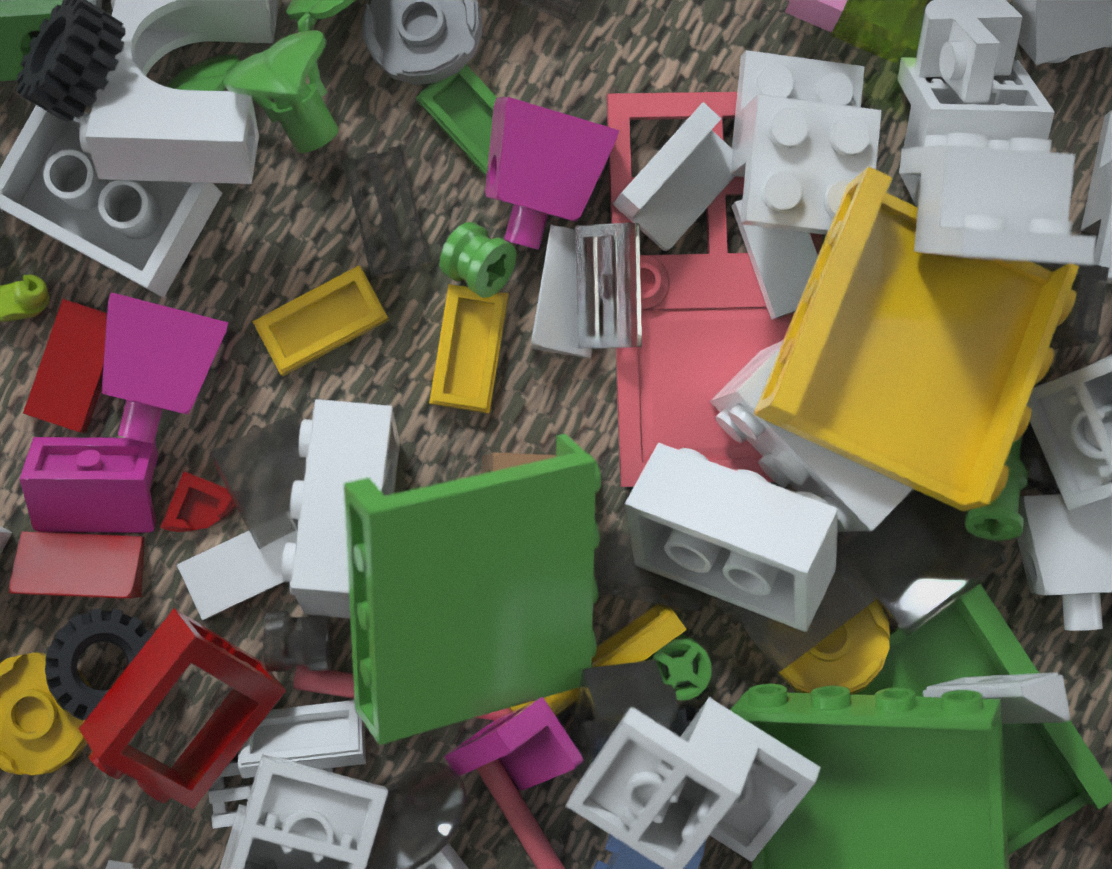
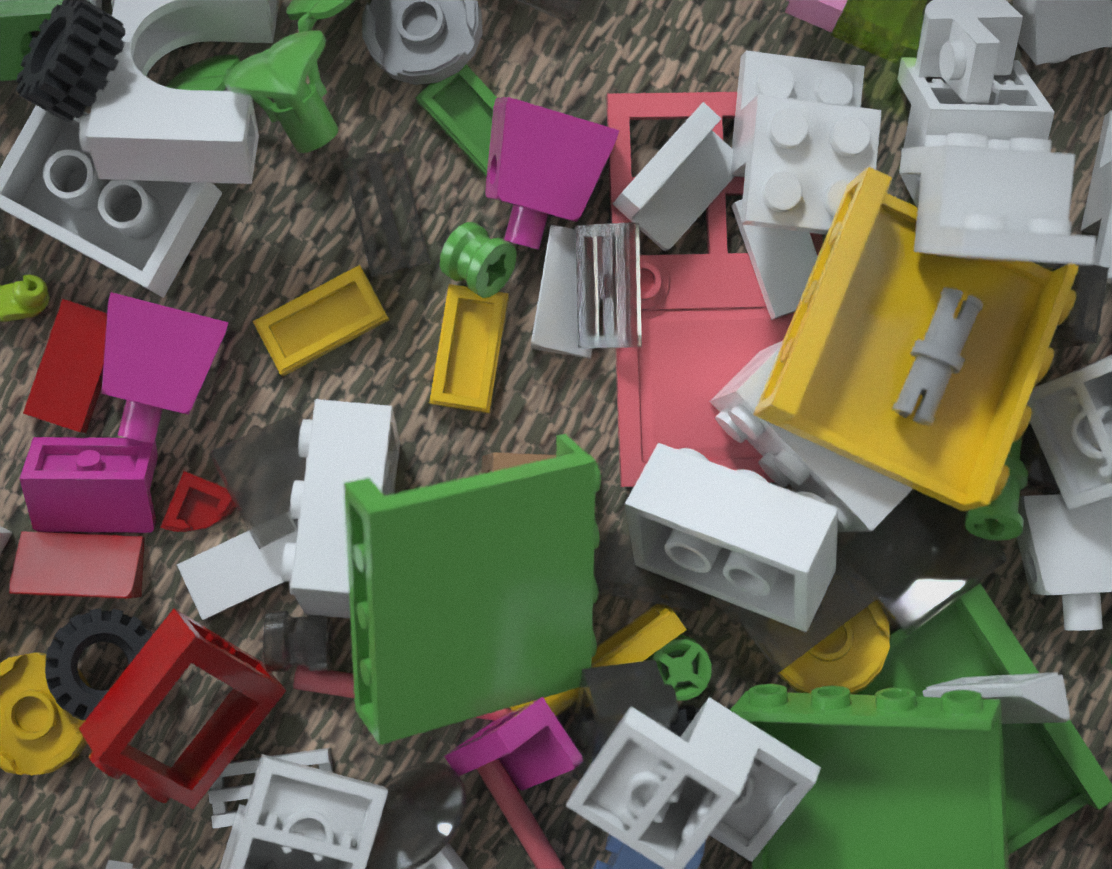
(307, 735): white tile -> none
(937, 356): none -> light grey pin

